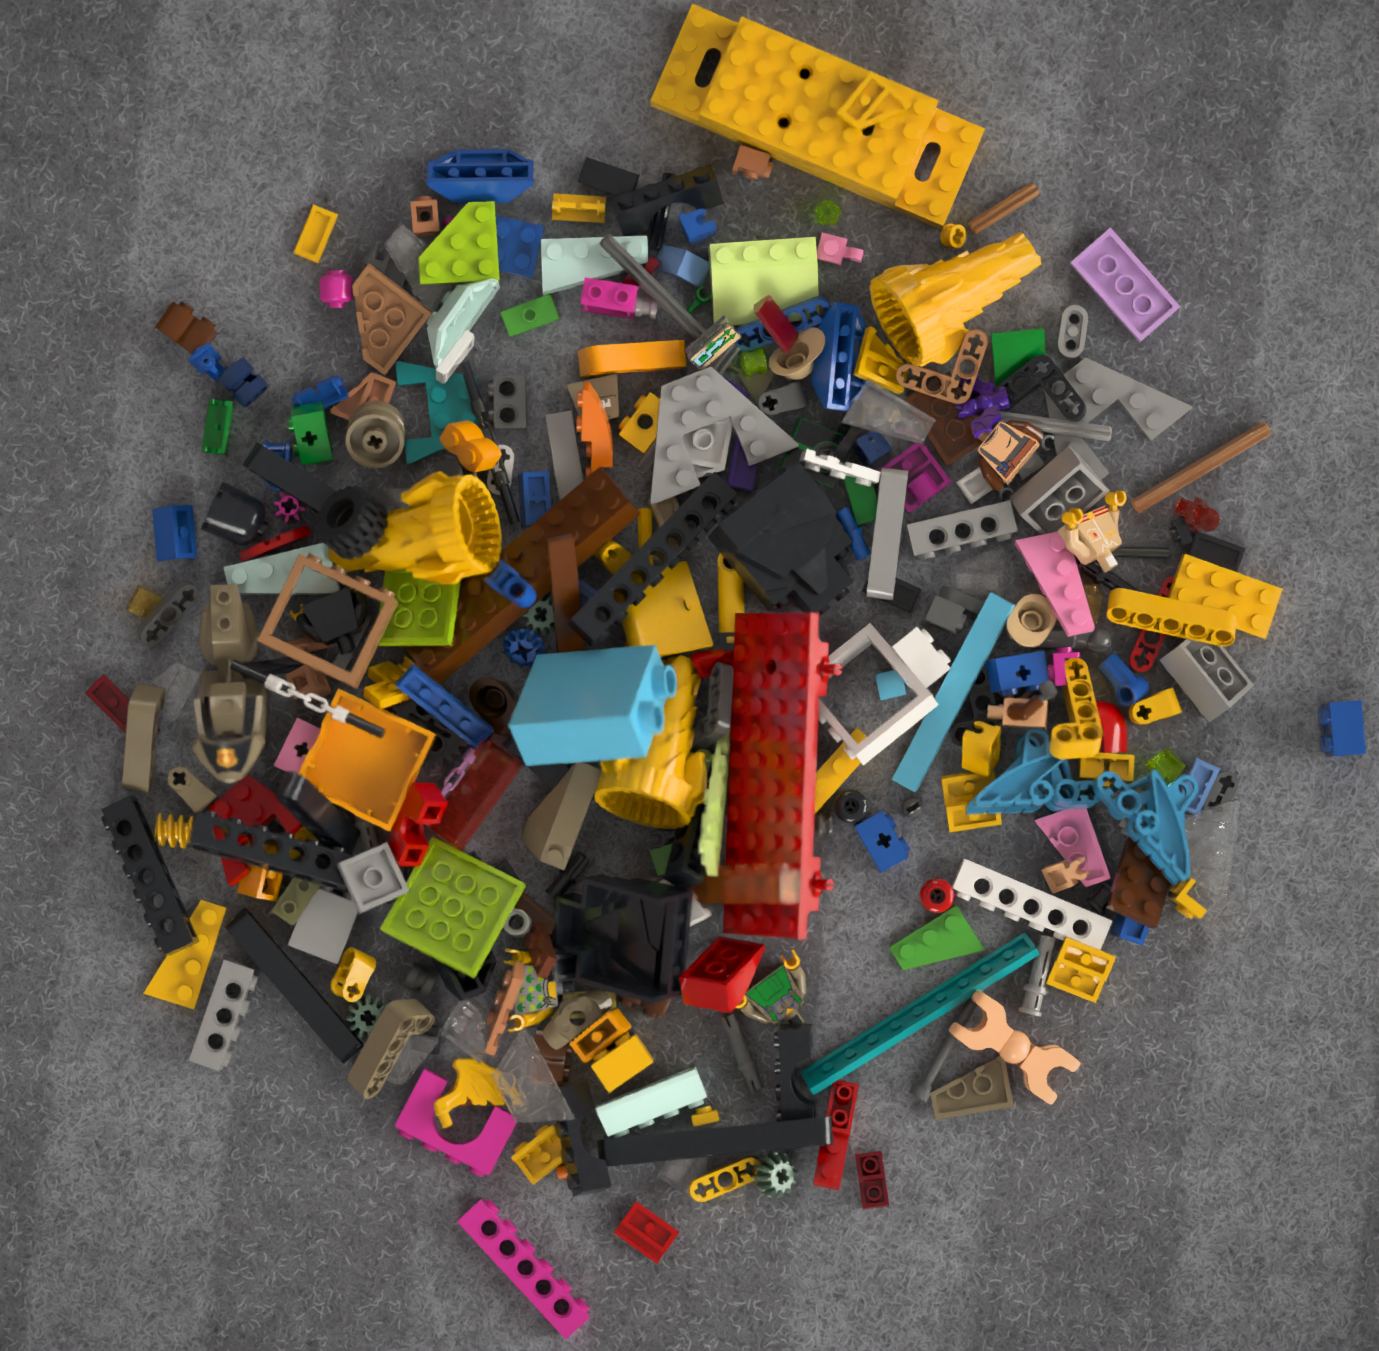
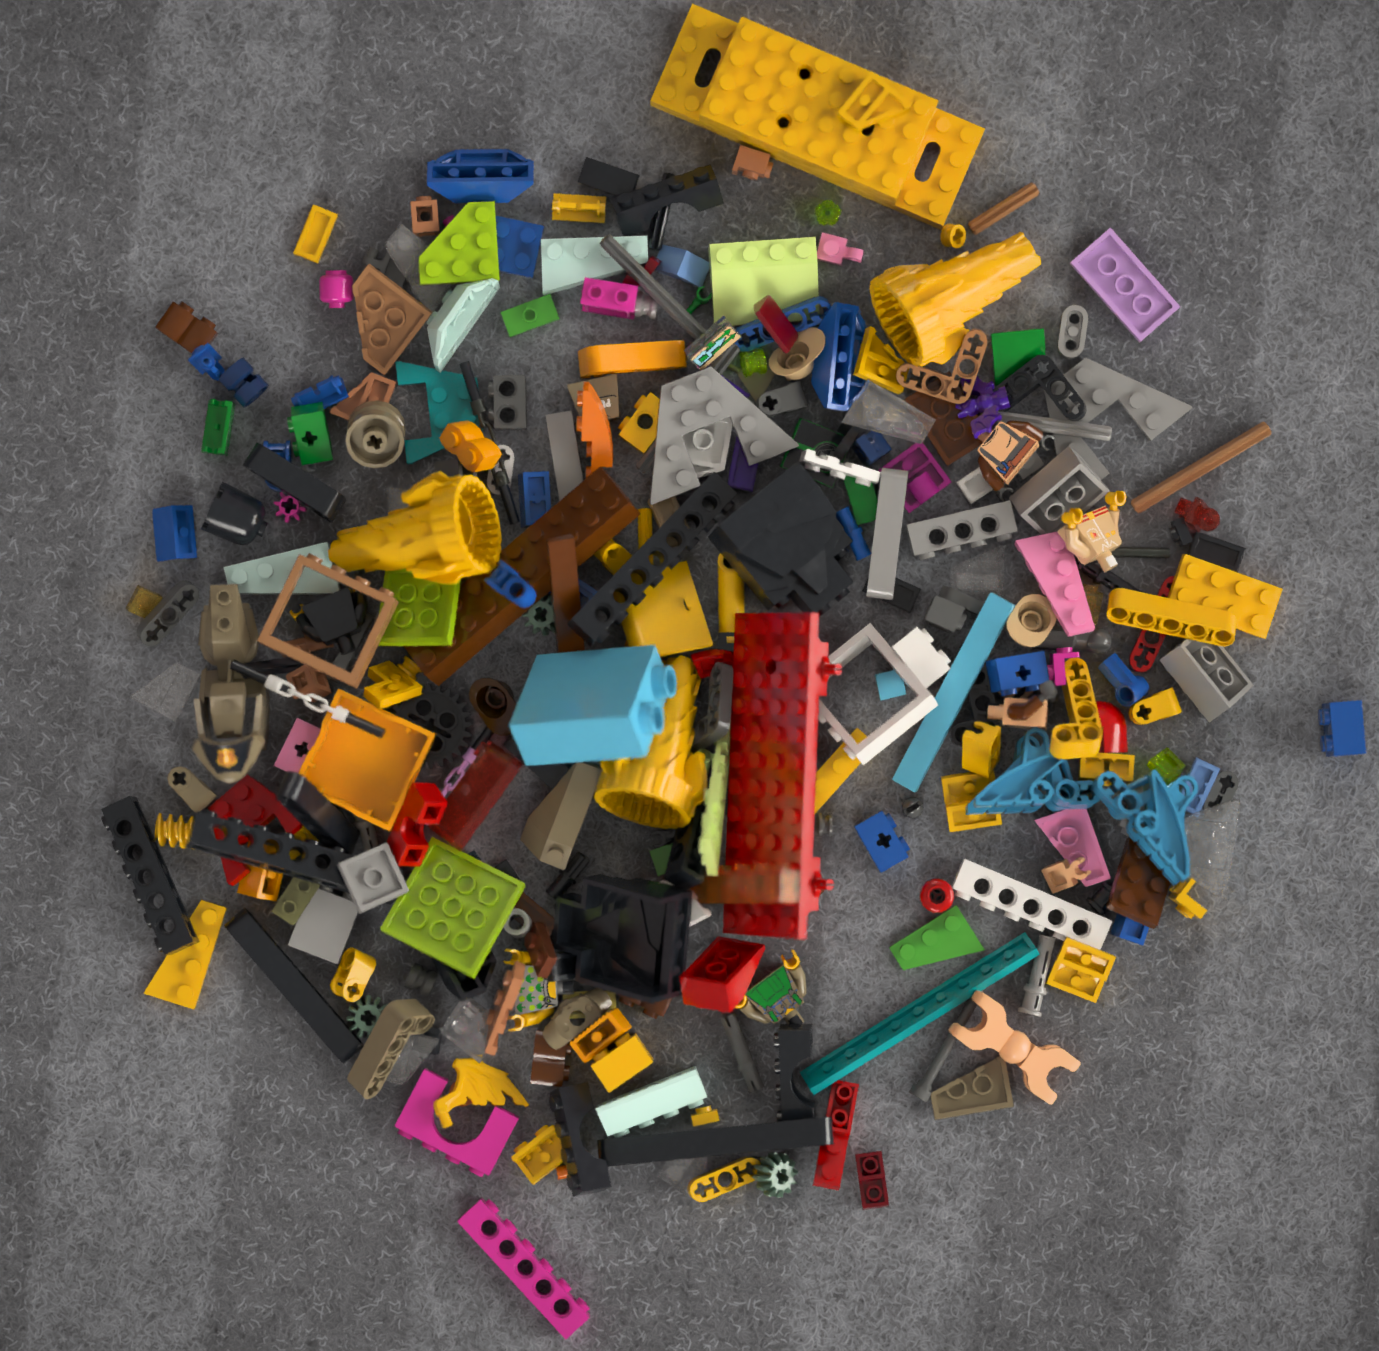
(110, 701): dark red plate -> none
(141, 737): dark tan beam -> none
(203, 1052): light grey brick -> none
(274, 543): red tile -> none
(351, 522): black tyre -> none
(444, 706): blue tile -> none
(455, 357): white tile -> none
(528, 1083): clear wing -> none
(529, 640): blue gear -> none
(646, 1232): red plate -> none
(694, 227): blue hinge -> none
(859, 810): black head -> none

